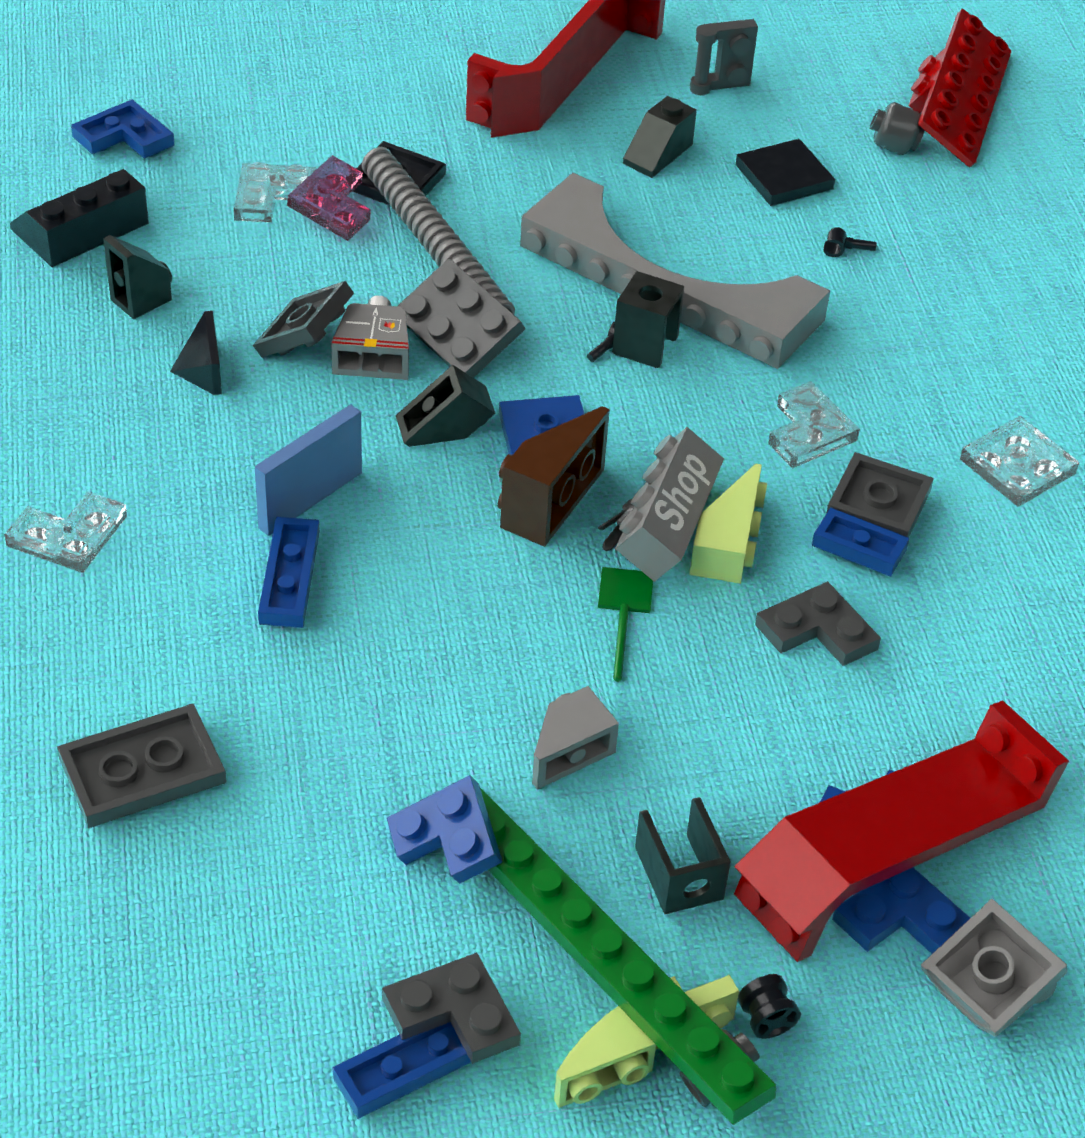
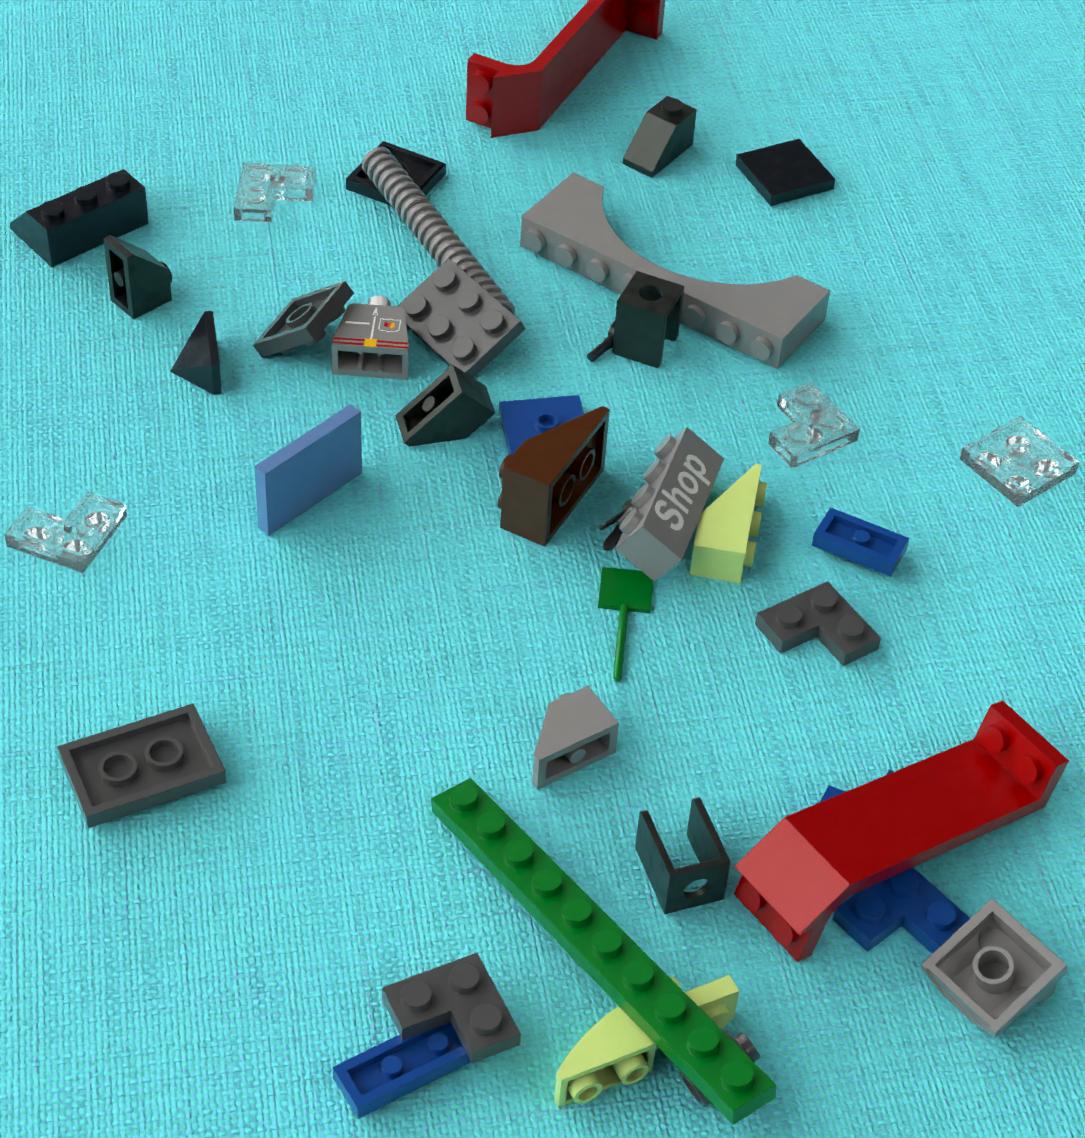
(123, 123): blue plate -> none
(289, 572): blue plate -> none
(326, 200): clear pink plate -> none
(450, 820): plate -> none
(733, 55): dark grey plate -> none
(769, 1006): black wheel -> none
(839, 241): black hand -> none
(881, 494): dark grey plate -> none
(897, 128): dark grey head -> none
(961, 87): red bracket -> none

